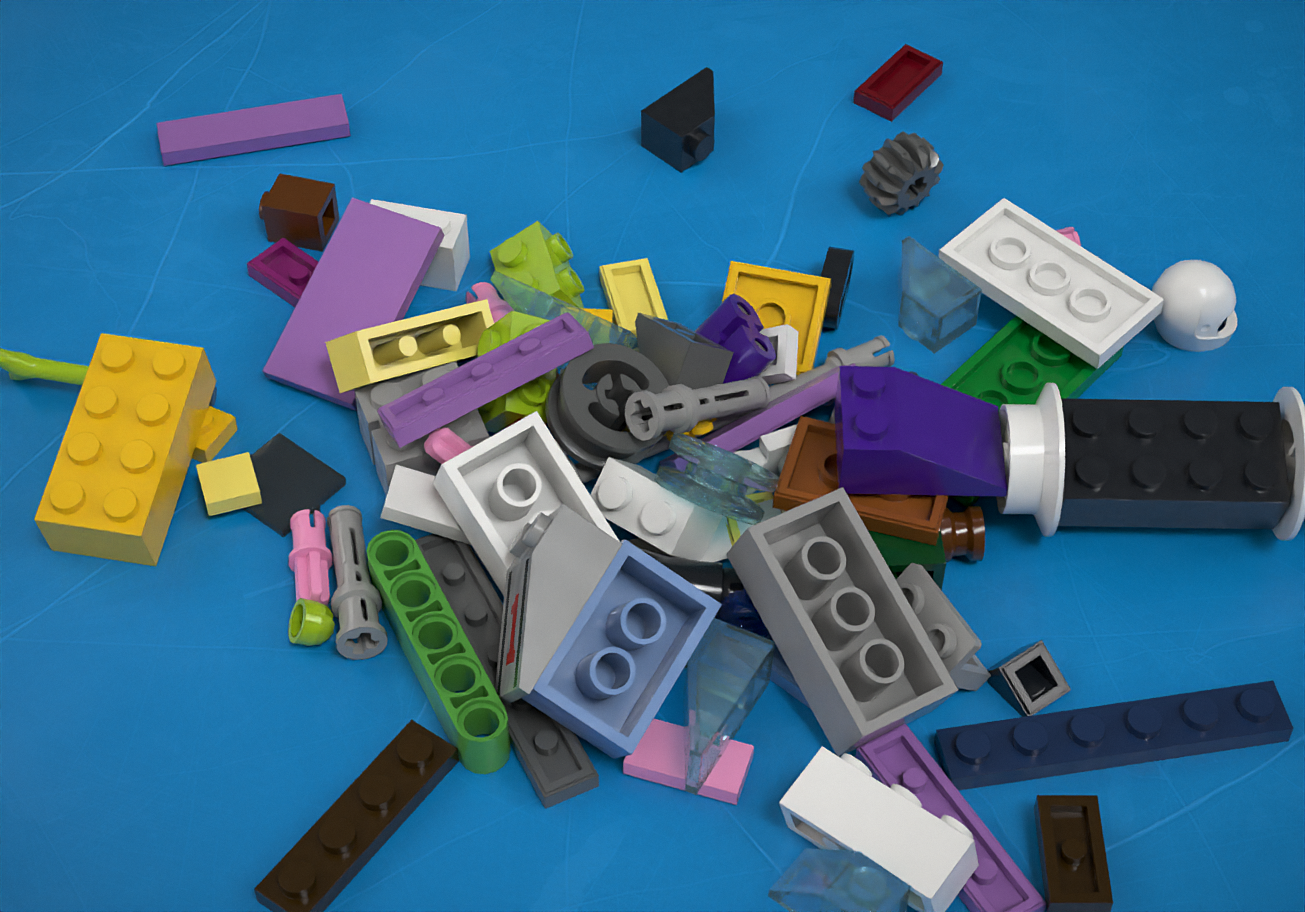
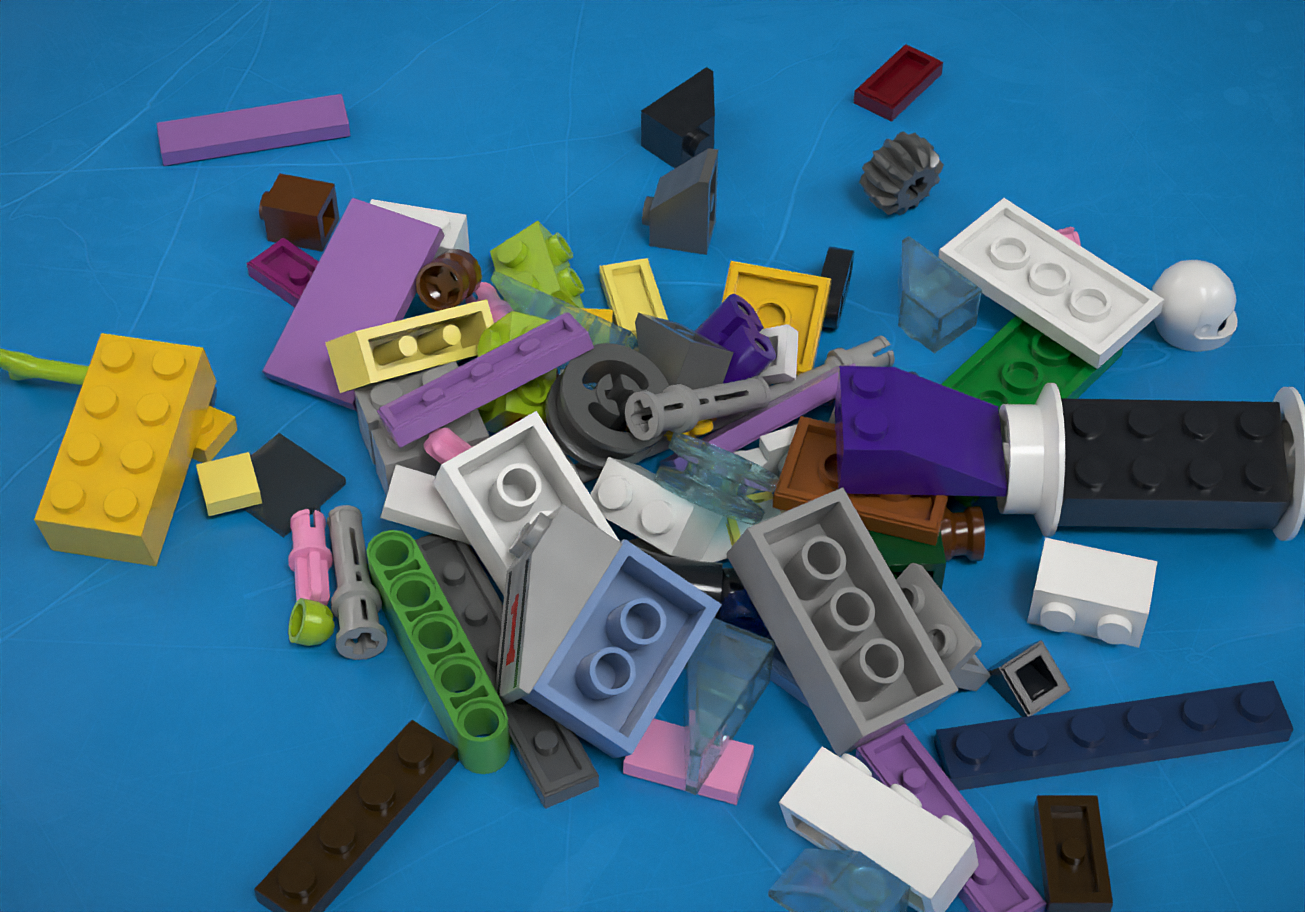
(438, 285): none -> reddish brown wheel
(684, 205): none -> dark grey slope
(1092, 592): none -> white brick

